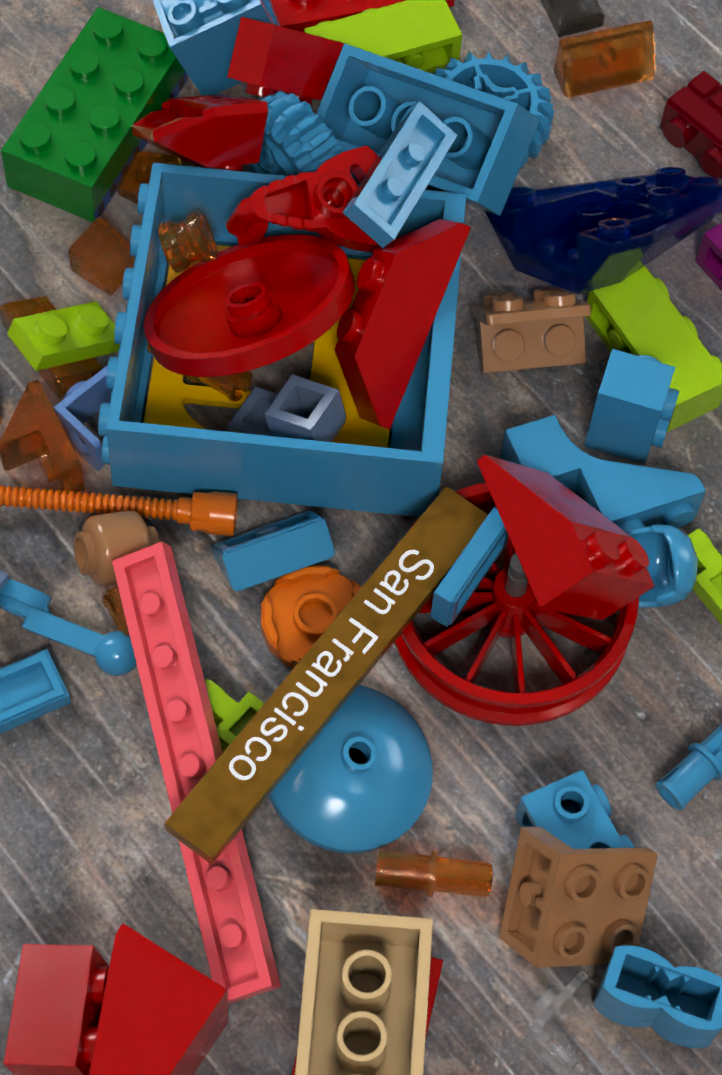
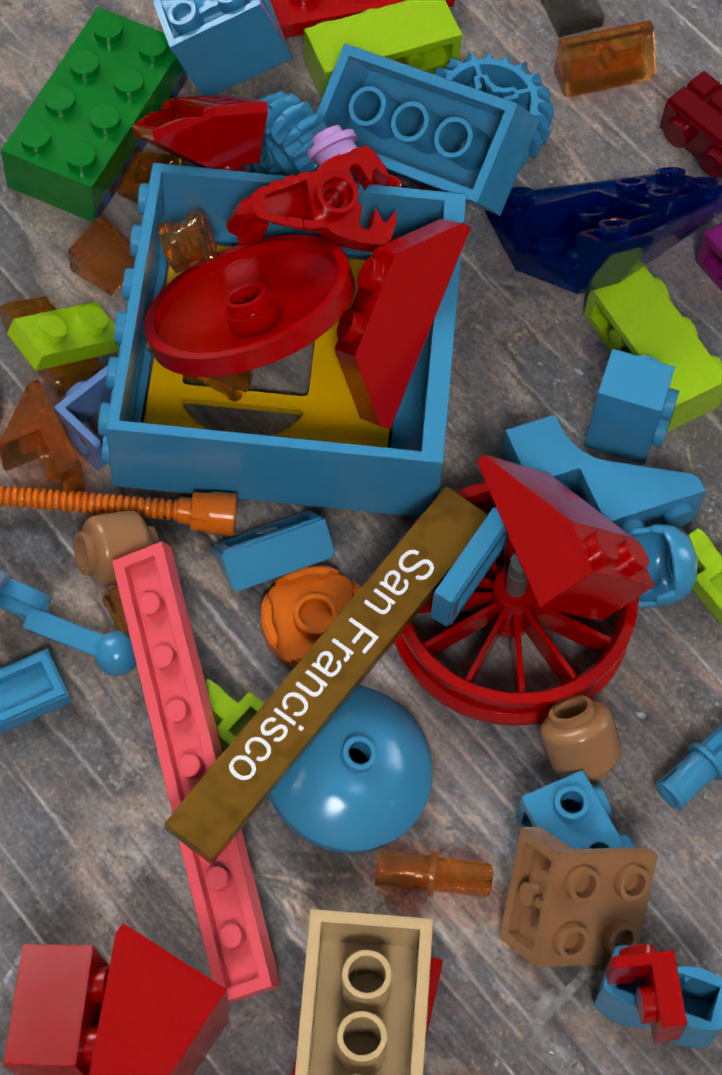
(282, 60): red brick -> none
(298, 411): sand blue brick -> none
(331, 143): none -> lavender plate
(400, 174): dark azure plate -> none
(531, 331): medium nougat bracket -> none
(581, 737): none -> medium nougat head
(661, 996): none -> red bracket

